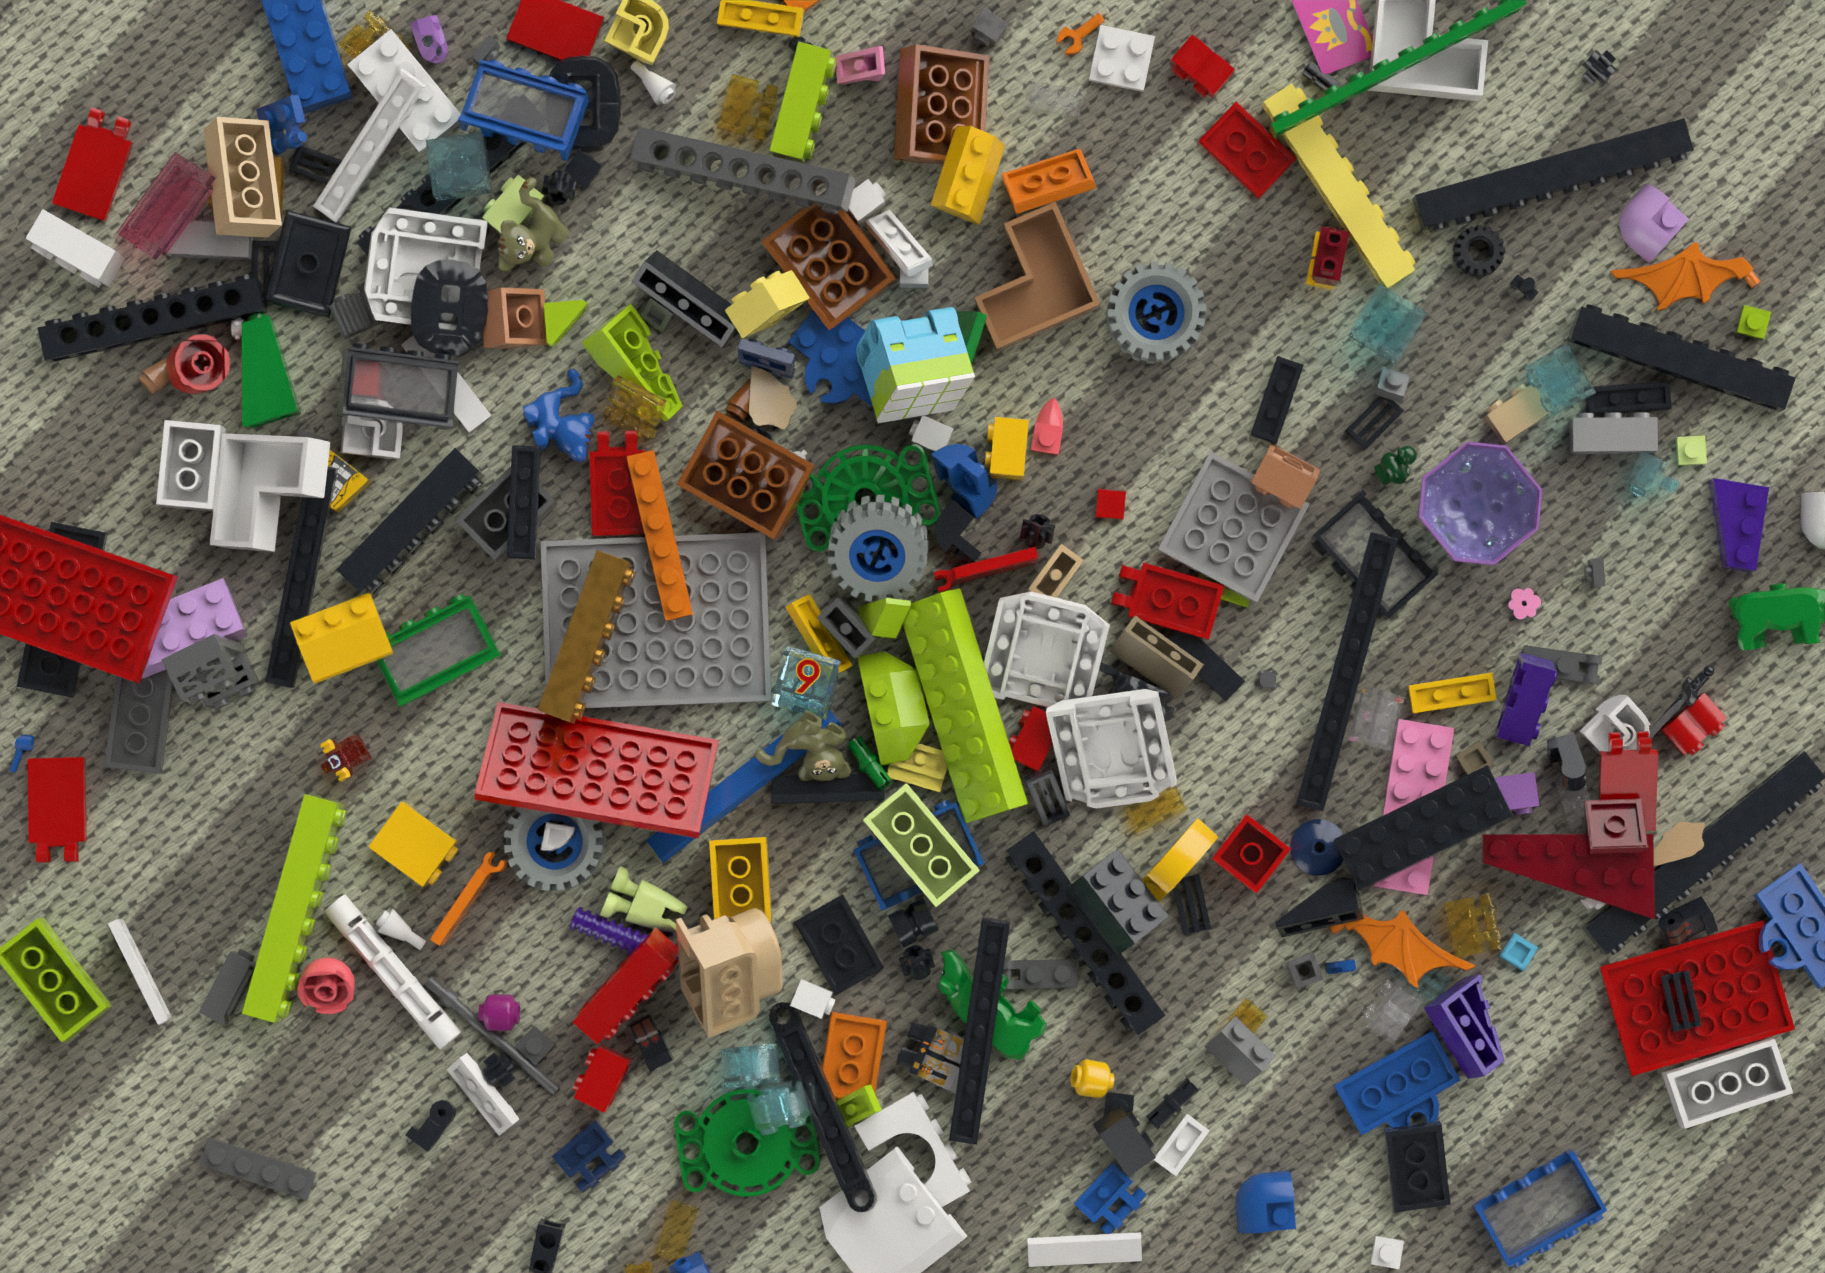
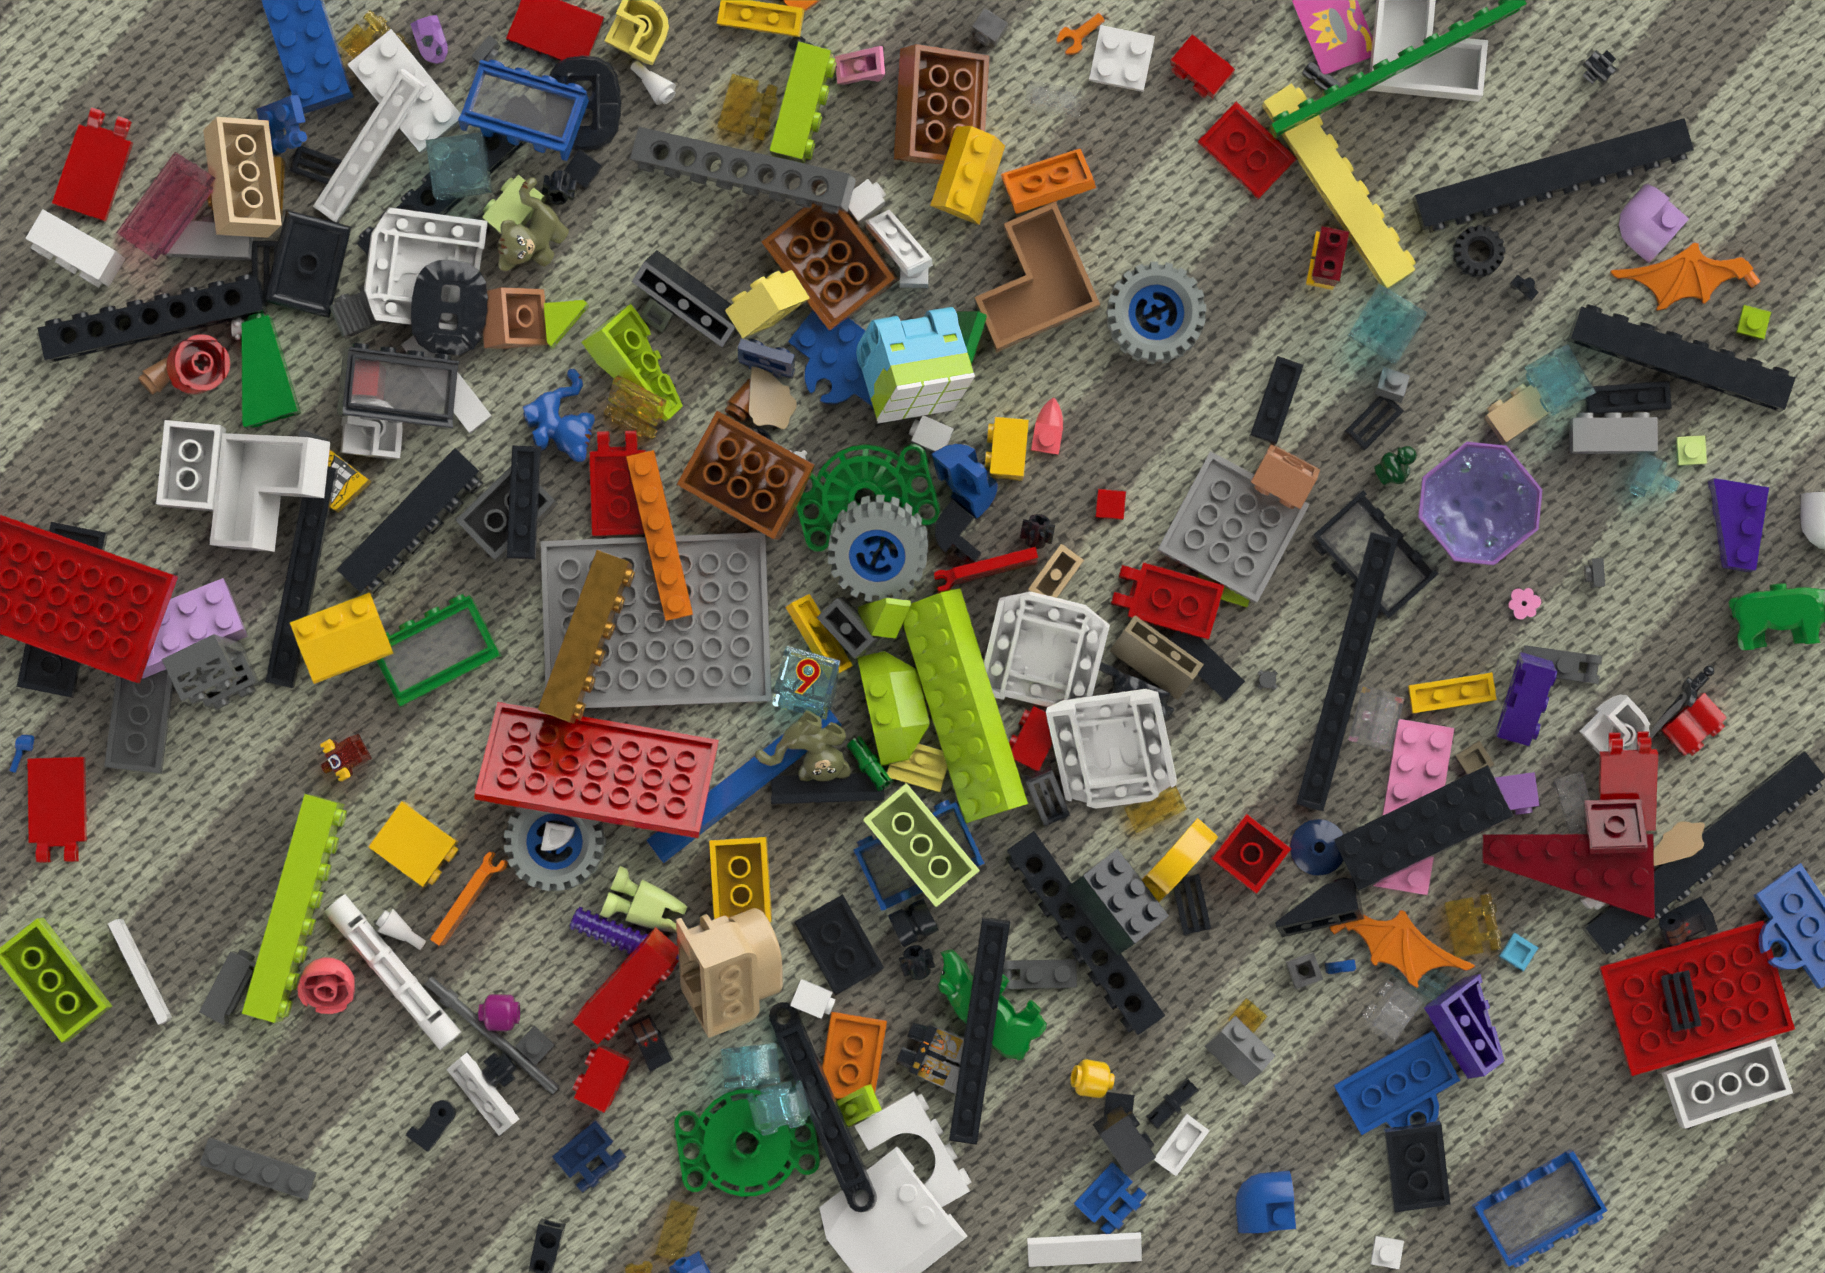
(1572, 765): black leg -> none

